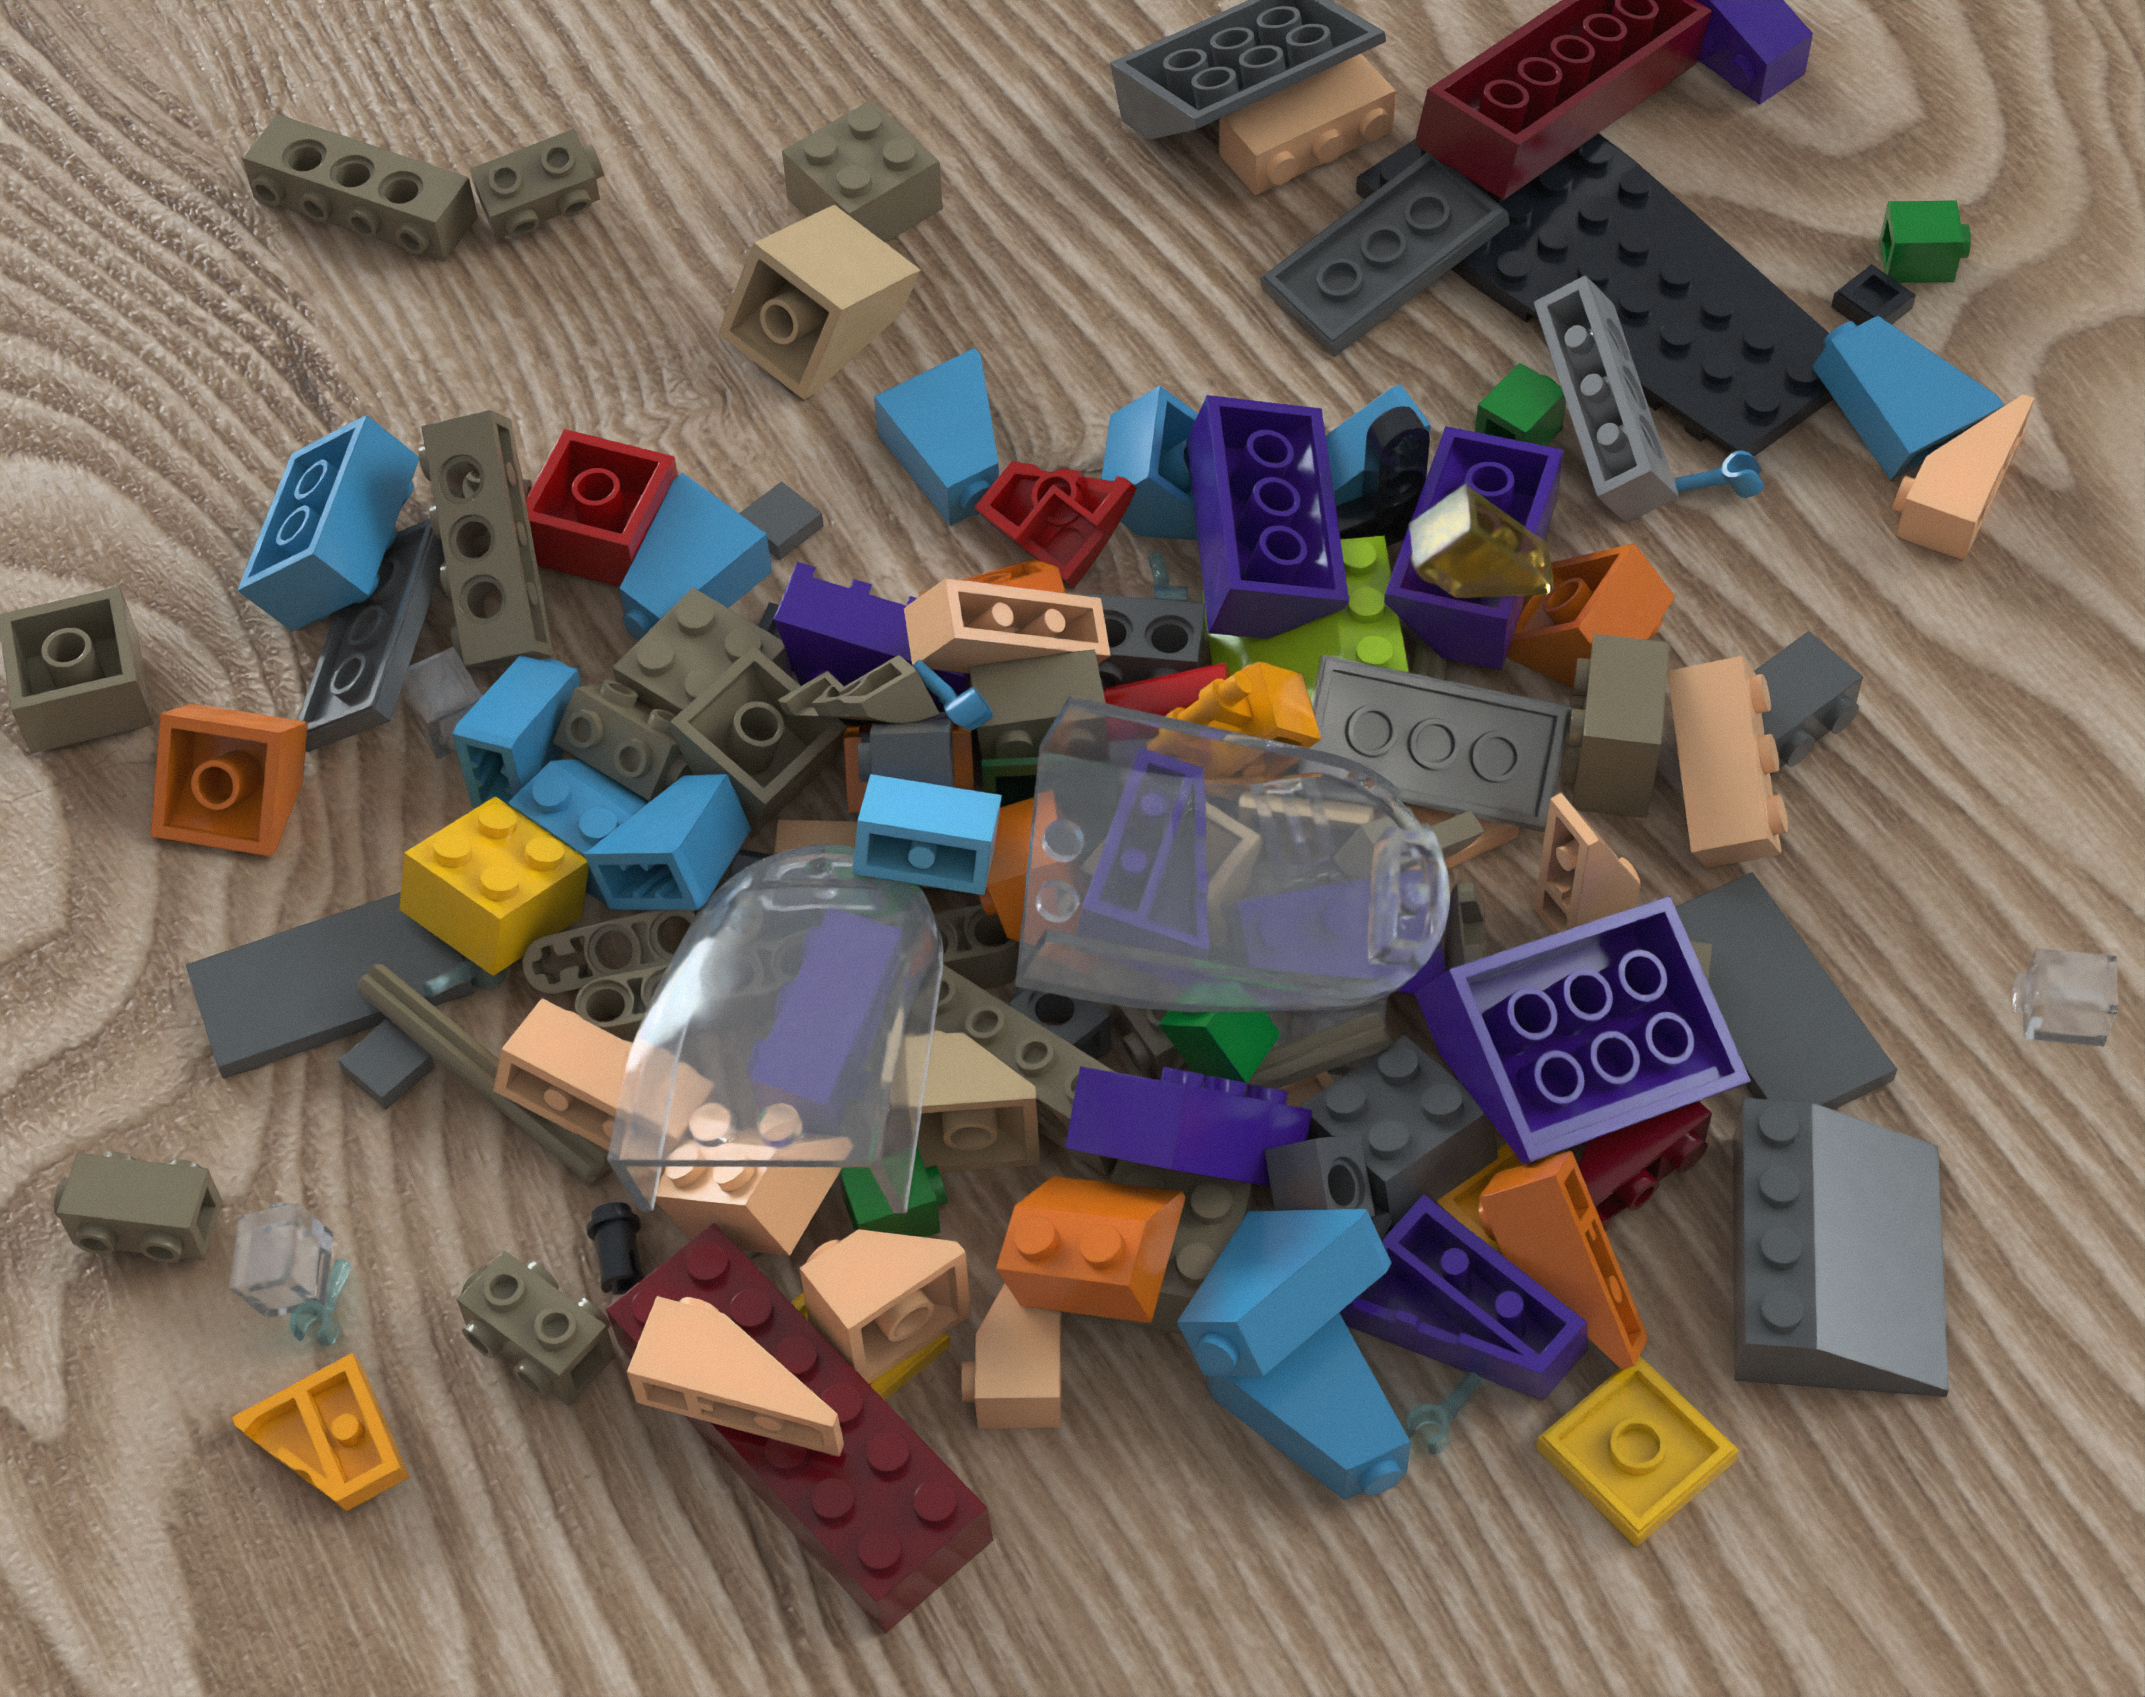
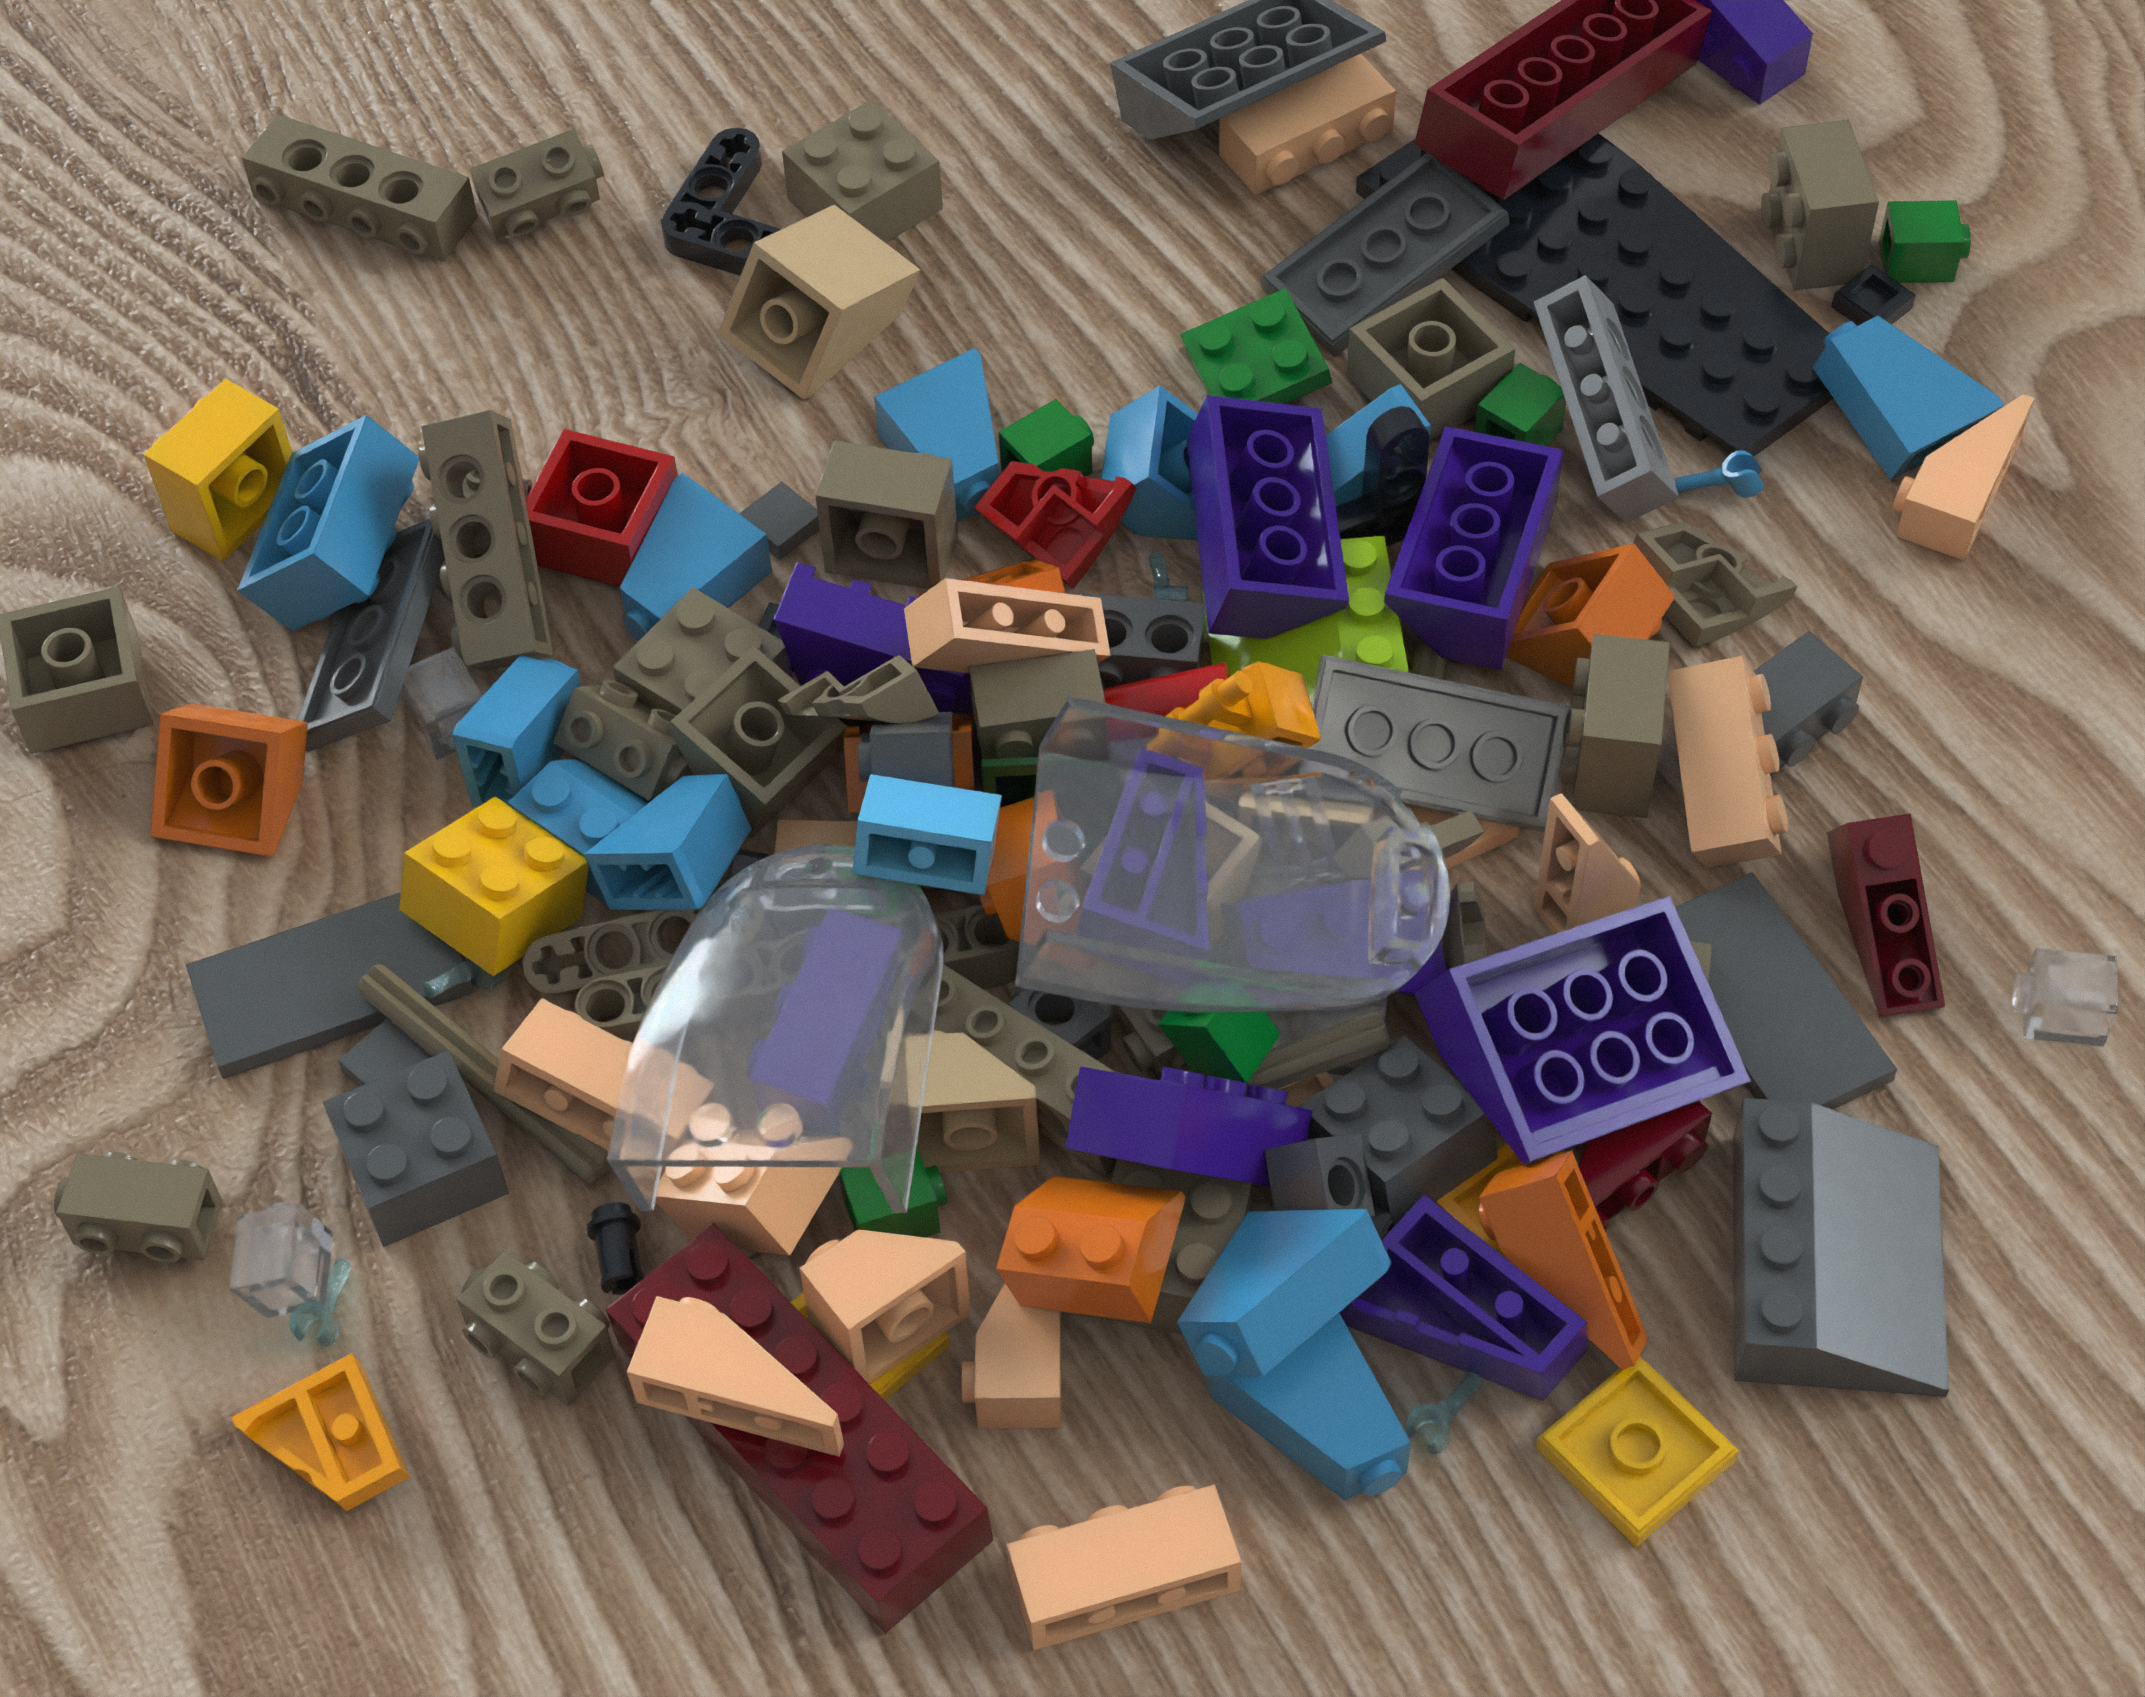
(220, 468): none -> yellow brick
(416, 1148): none -> dark grey brick
(695, 219): none -> black beam
(887, 514): none -> dark tan brick
(965, 710): dark azure hand -> none
(1049, 440): none -> green brick
(1123, 1565): none -> light nougat brick
(1258, 353): none -> green plate
(1435, 350): none -> dark tan brick
(1478, 550): clear yellow slope -> none
(1709, 583): none -> dark tan slope
(1820, 204): none -> dark tan brick
(1887, 912): none -> dark red slope

